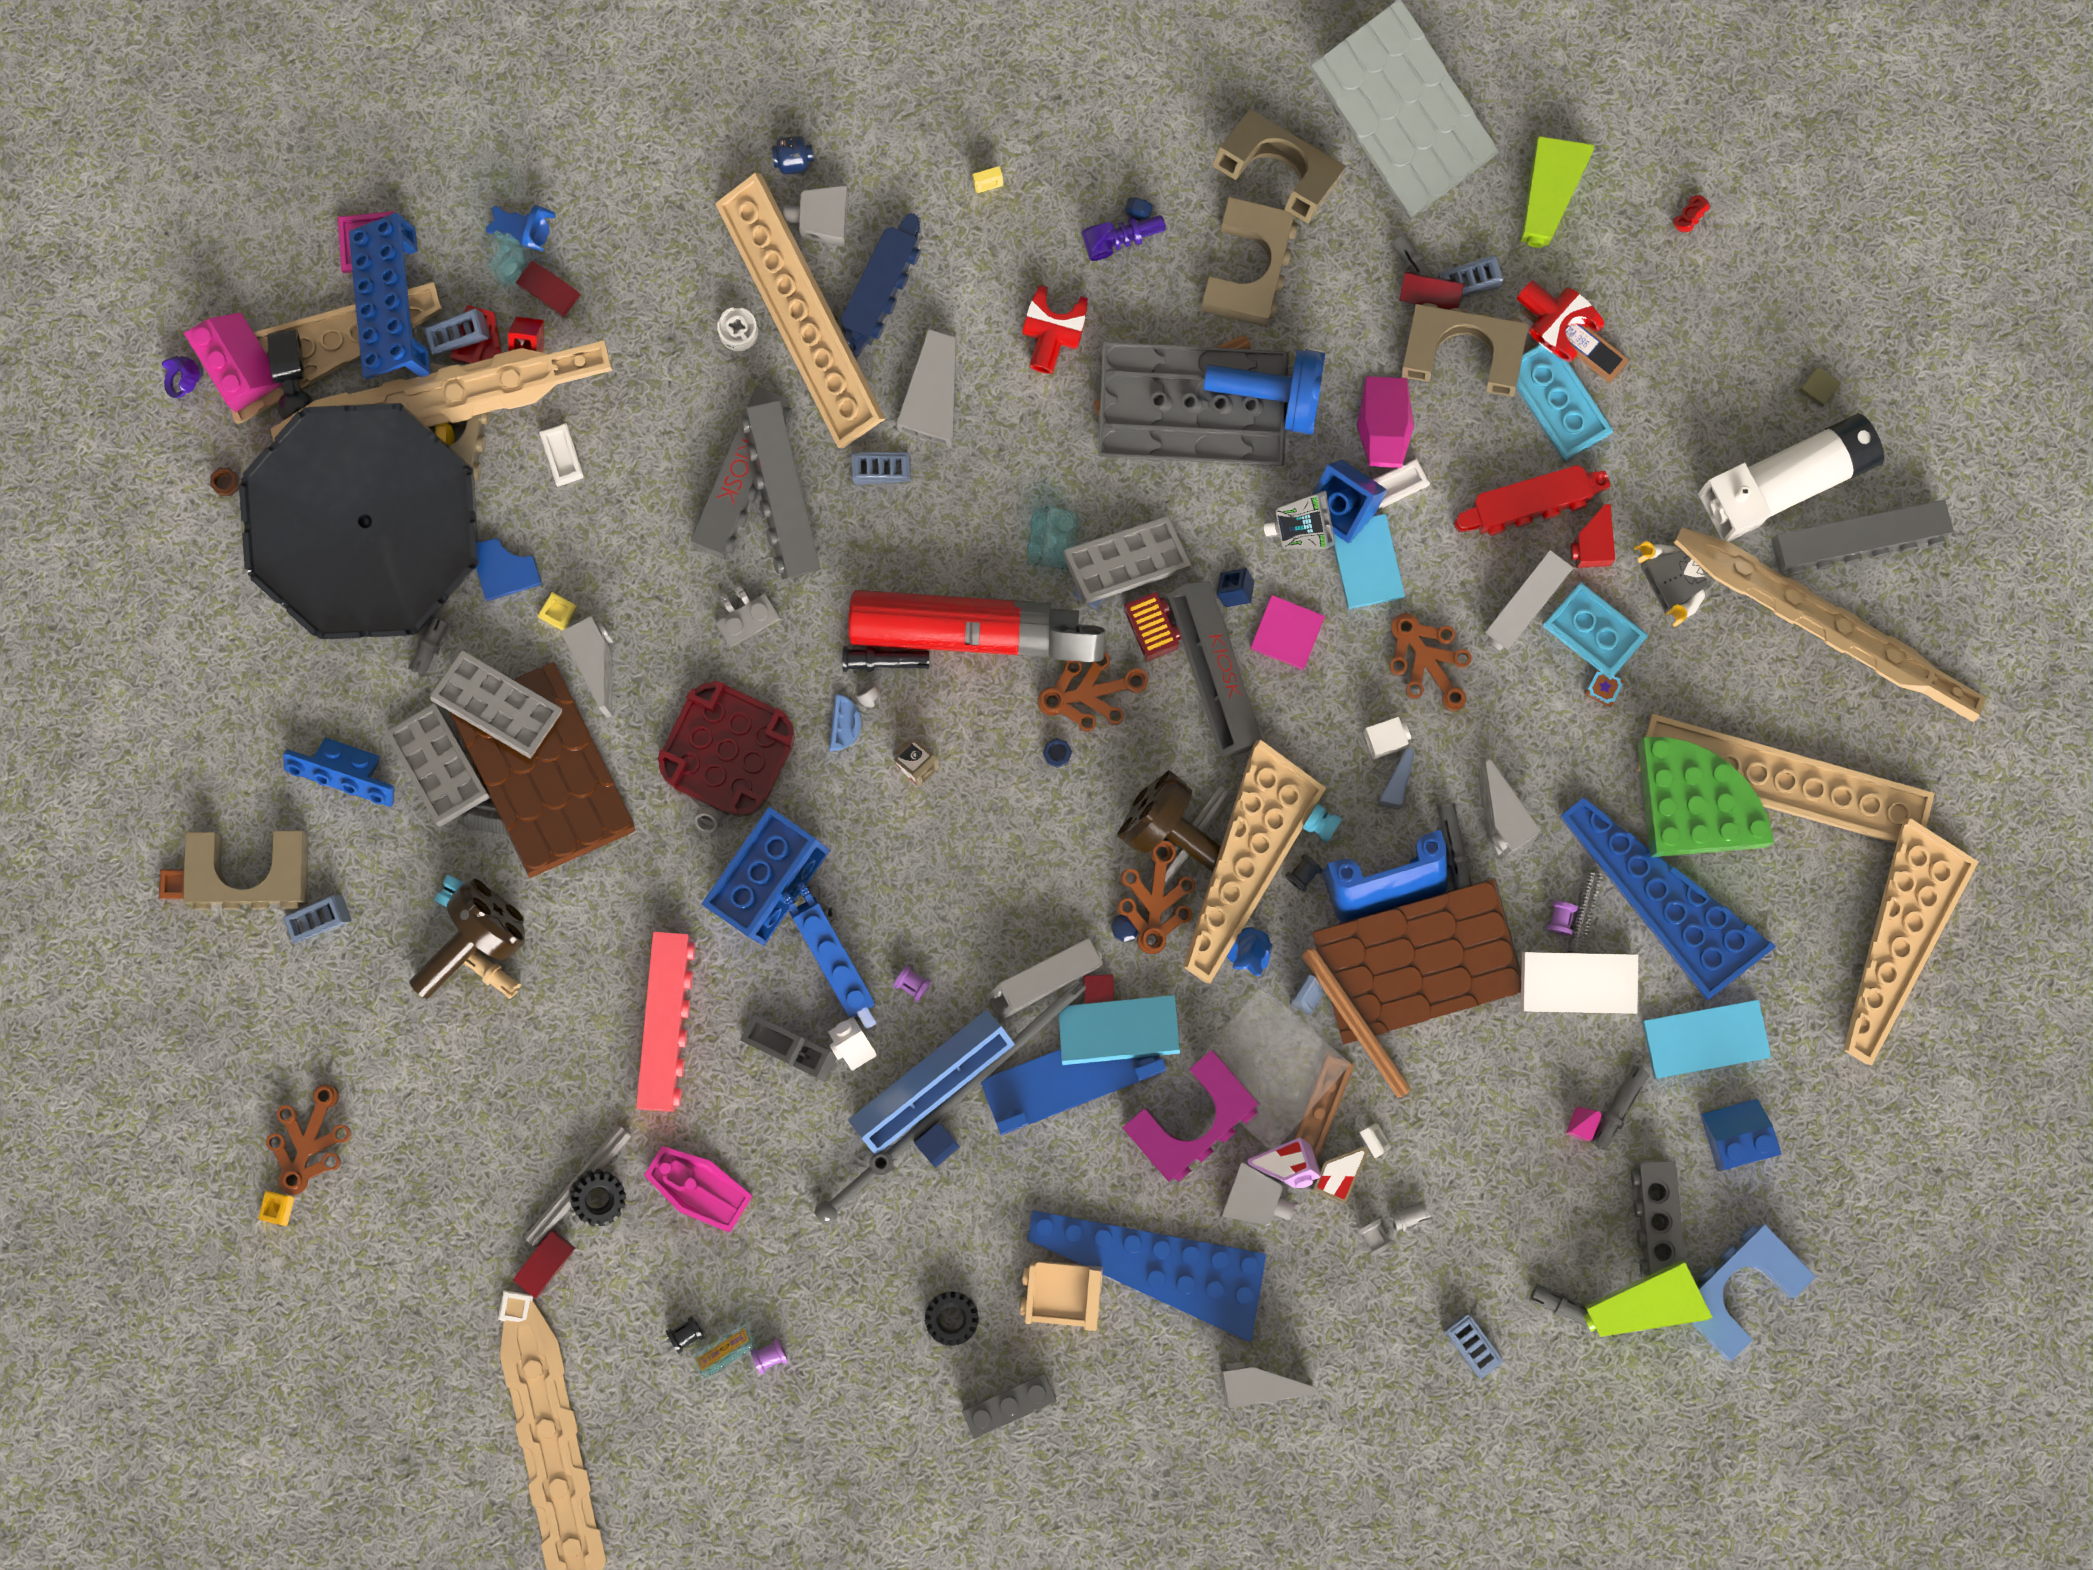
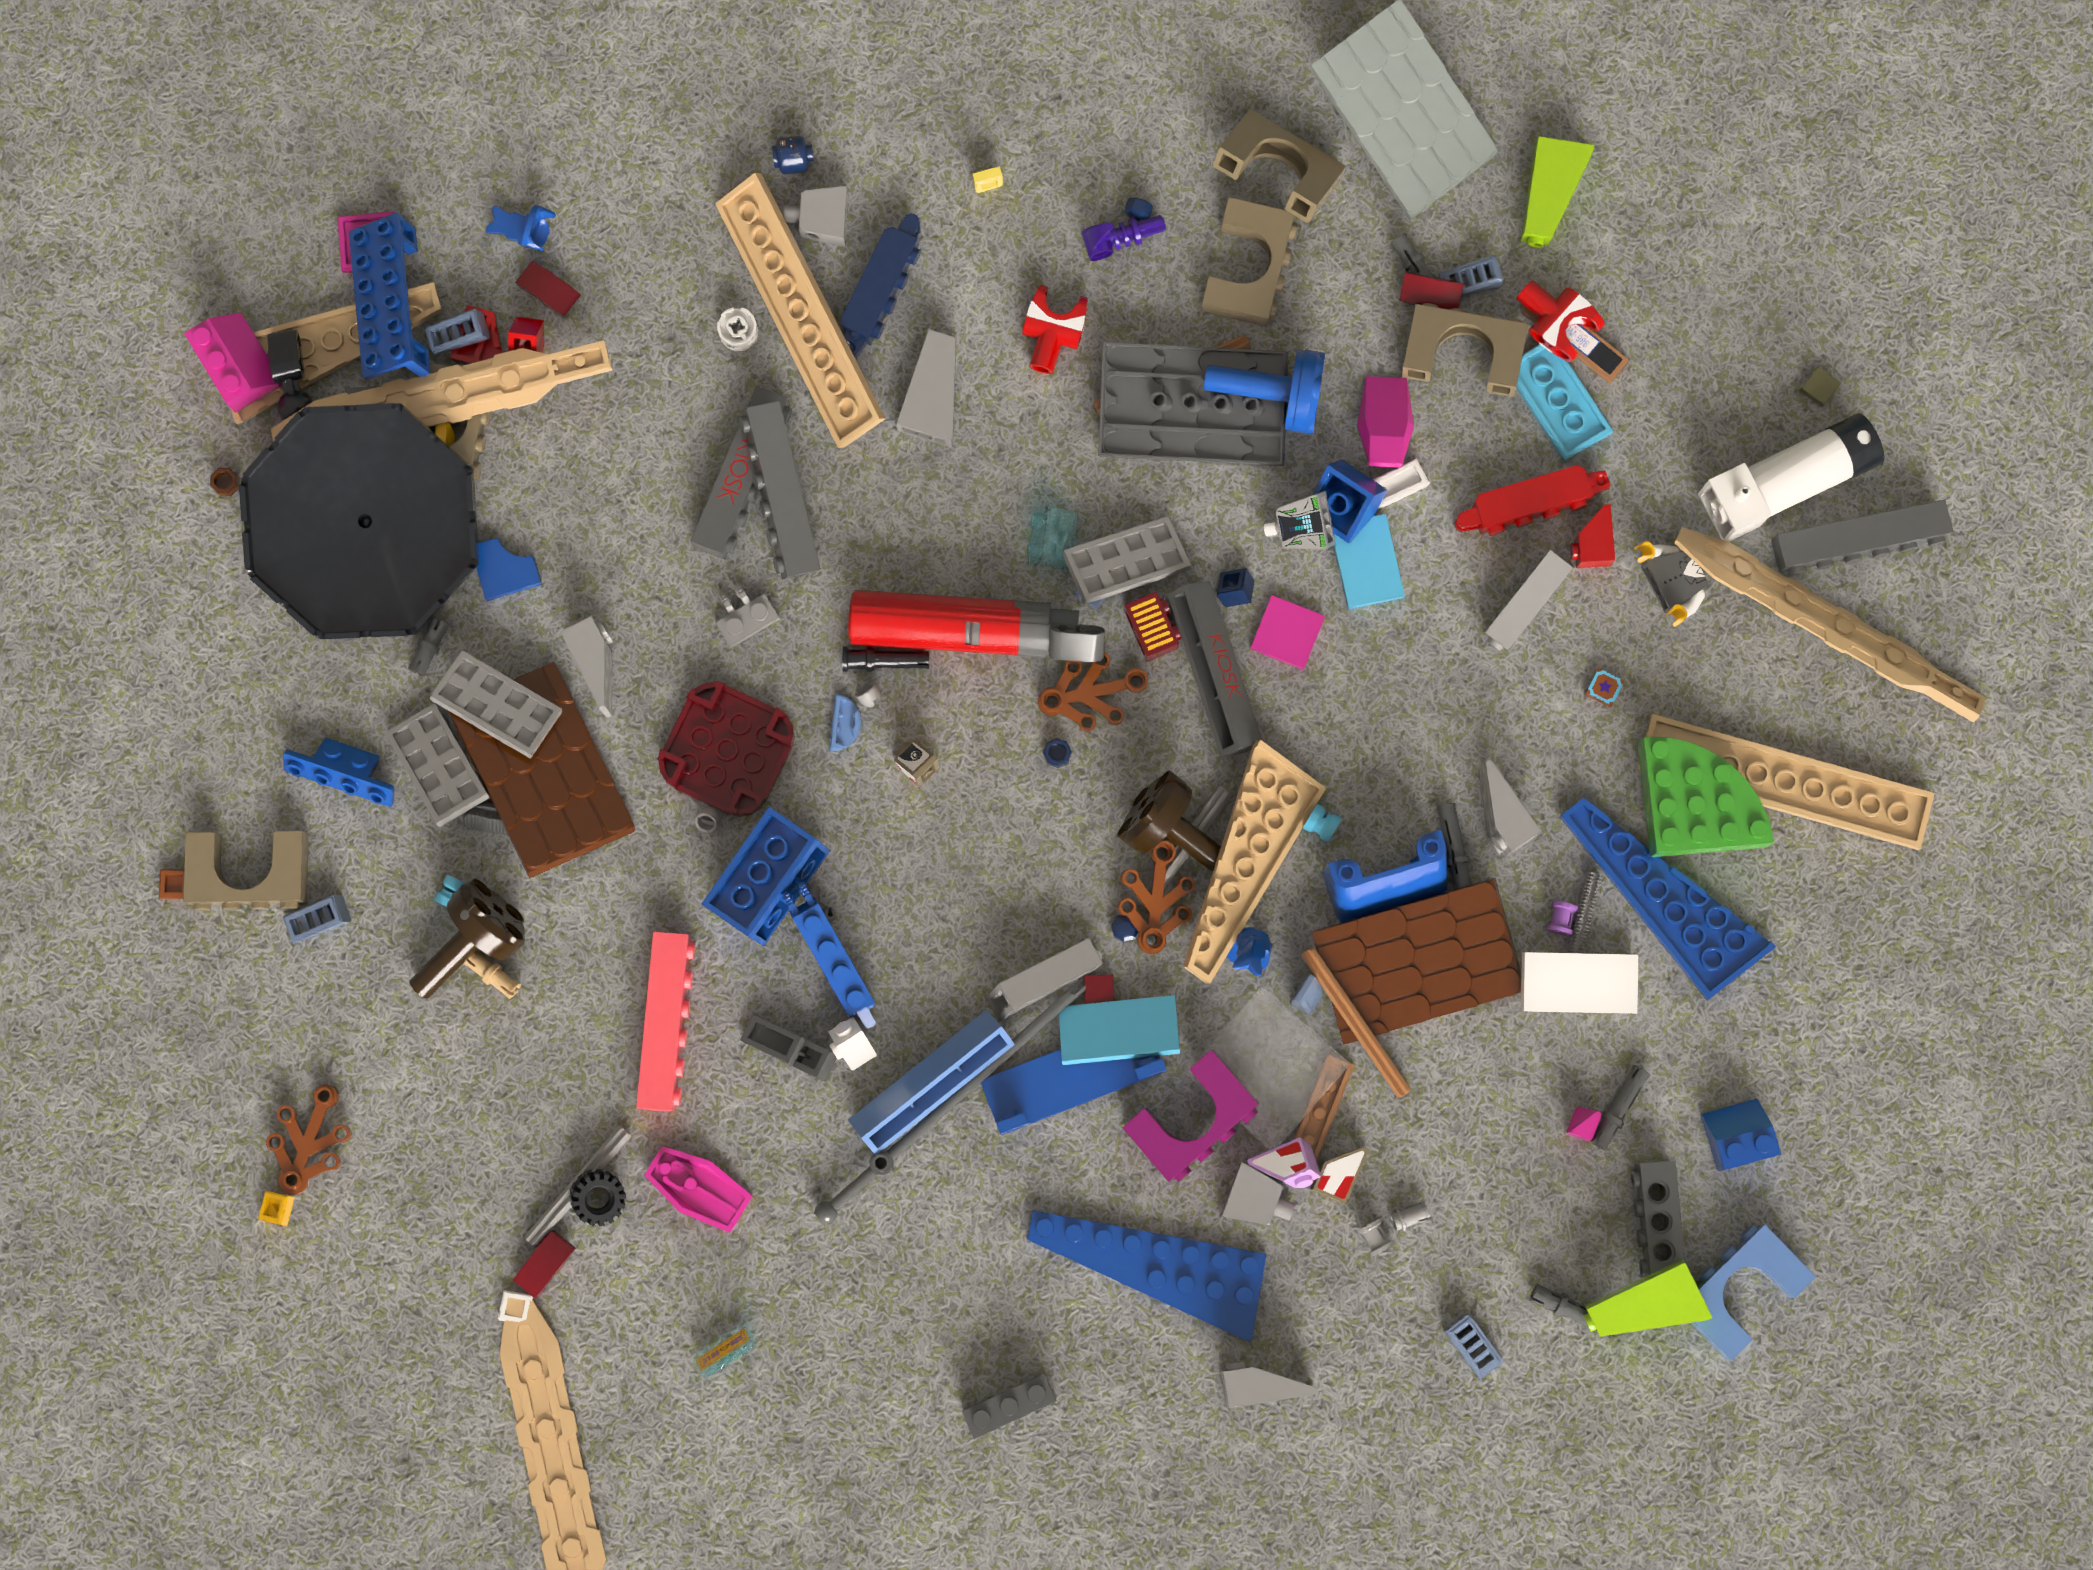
(190, 375): dark purple piece -> none
(508, 262): clear light blue bracket -> none
(557, 611): light yellow tile -> none
(561, 454): white tile -> none
(685, 1334): black bush -> none
(769, 1356): medium lavender bush -> none
(880, 457): sand blue slope -> none
(912, 983): medium lavender bush -> none
(937, 1145): dark blue piece -> none
(969, 1312): black tyre -> none
(1062, 1294): tan panel -> none
(1304, 873): black bush -> none
(1375, 1140): white tile -> none
(1387, 737): white brick -> none
(1395, 789): sand blue slope -> none
(1427, 657): dark orange plant -> none
(1595, 630): medium azure tile -> none
(1691, 214): red piece -> none
(1706, 1039): medium azure tile -> none
(1914, 909): tan wing -> none

